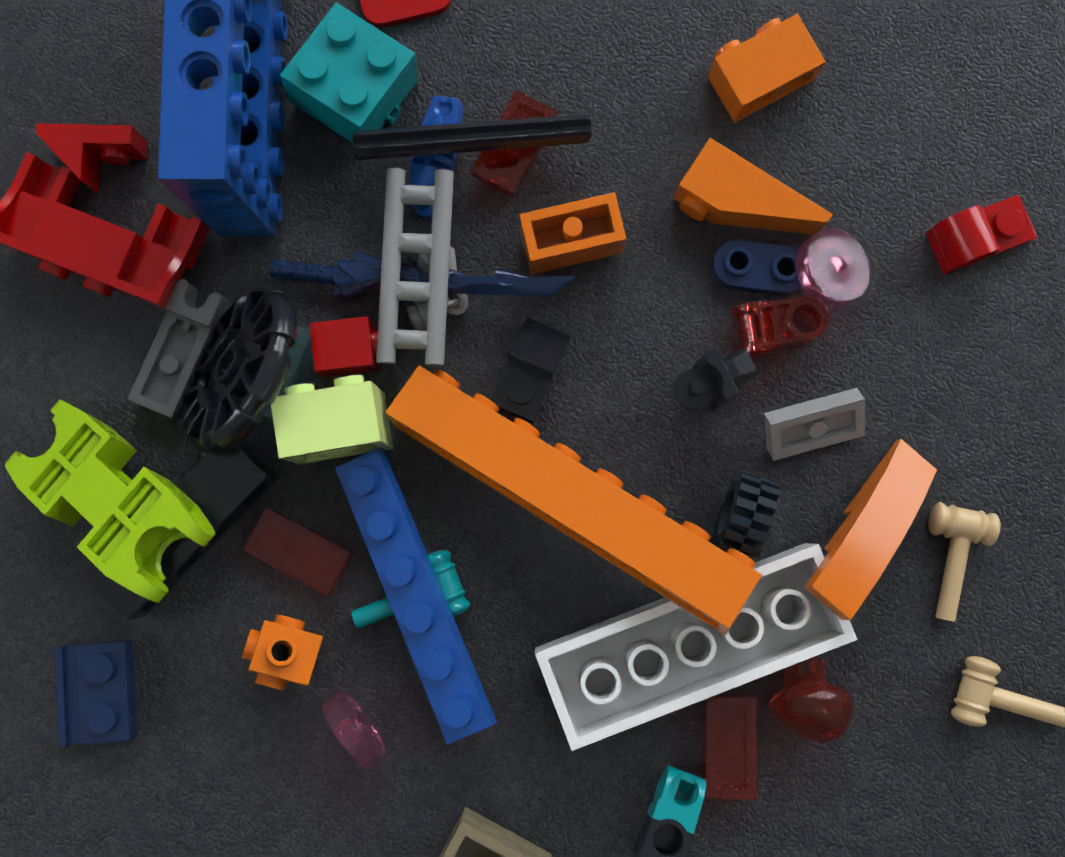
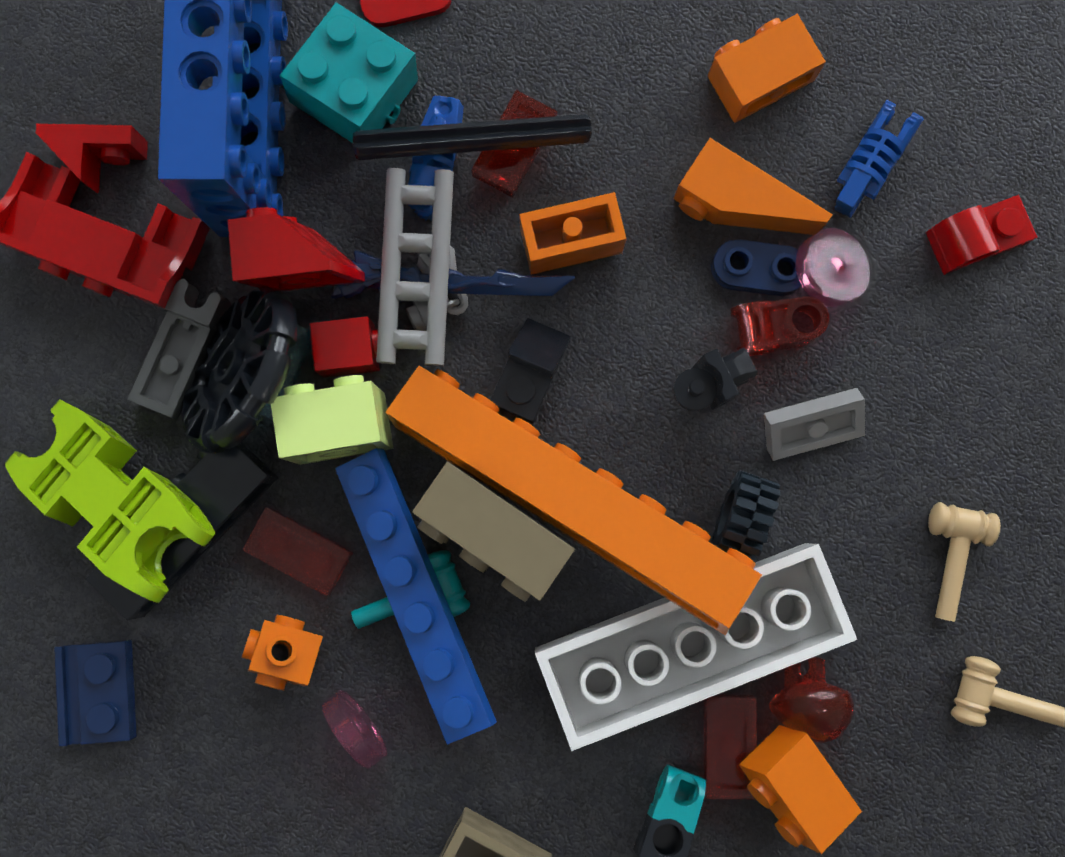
(285, 254): none -> red slope
(491, 533): none -> dark tan brick
(799, 789): none -> orange brick
(872, 530): orange slope -> none
(874, 159): none -> blue hinge

